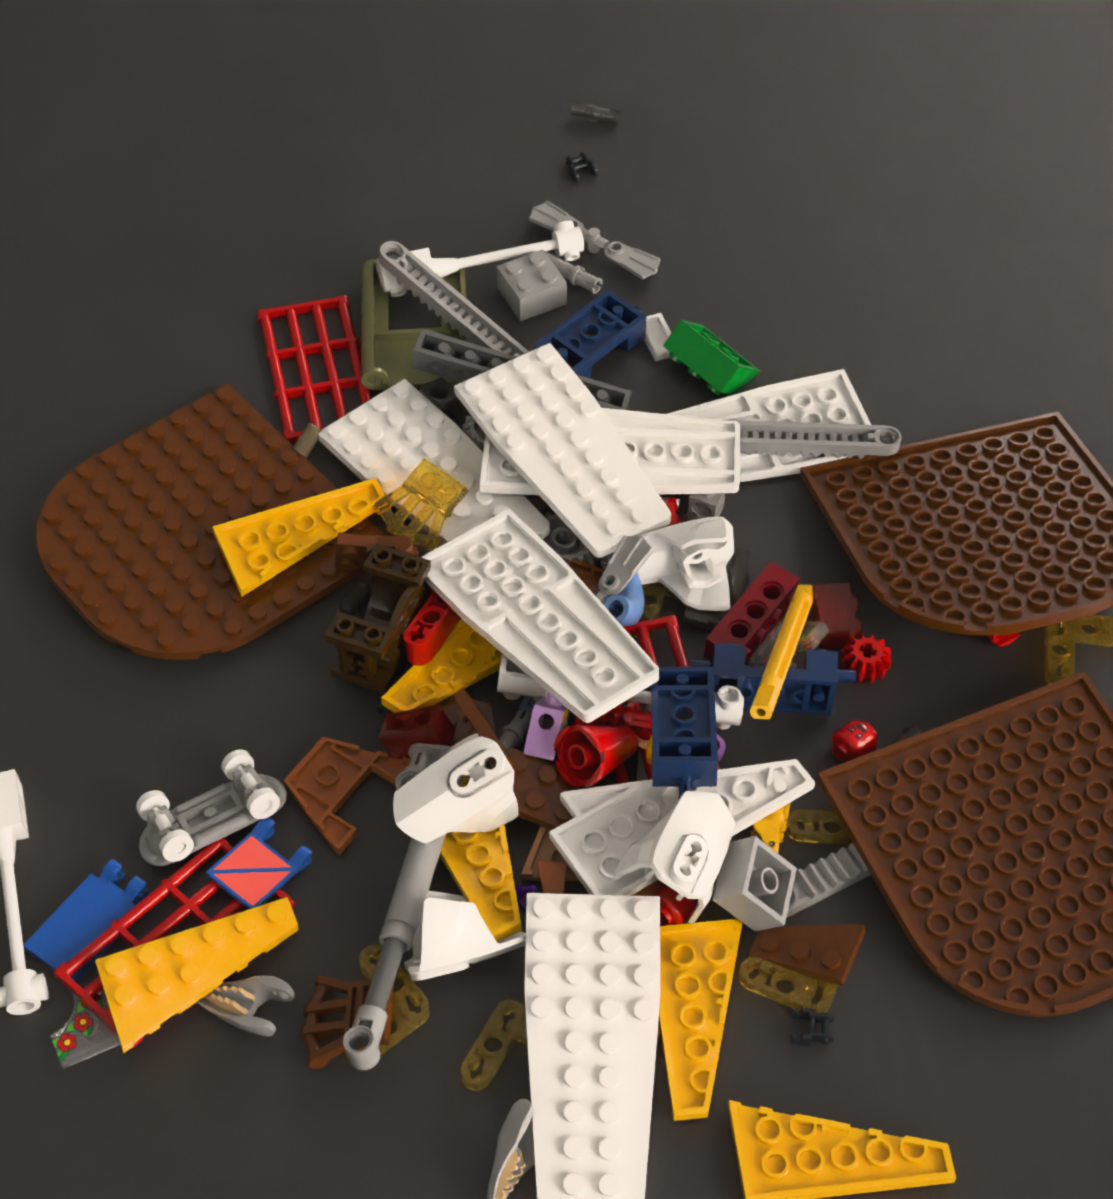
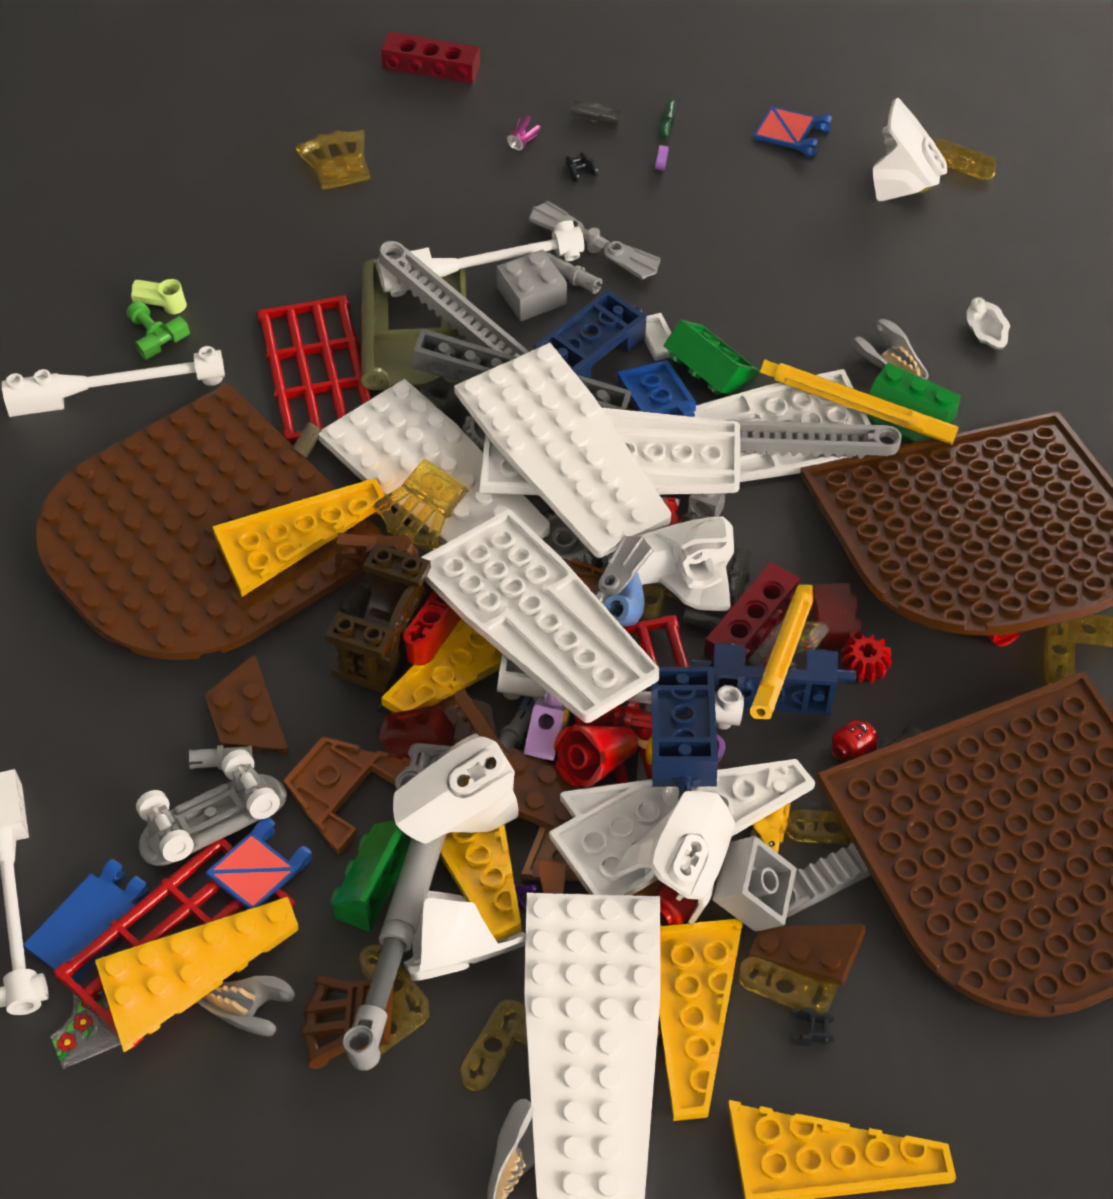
(47, 391): none -> white bar
(157, 332): none -> bright green bar
(164, 294): none -> yellowish green piece
(212, 757): none -> light grey pin
(244, 711): none -> reddish brown wing
(339, 169): none -> clear yellow plate
(371, 876): none -> green slope
(430, 57): none -> dark red brick
(518, 138): none -> flat silver piece
(657, 389): none -> blue tile
(661, 158): none -> medium lavender tile
(667, 118): none -> clear green bar
(791, 128): none -> flag
(861, 401): none -> yellow piece
(900, 351): none -> light grey animal
(910, 159): none -> white piece
(915, 394): none -> green slope
(984, 164): none -> clear yellow beam
(988, 323): none -> white arm

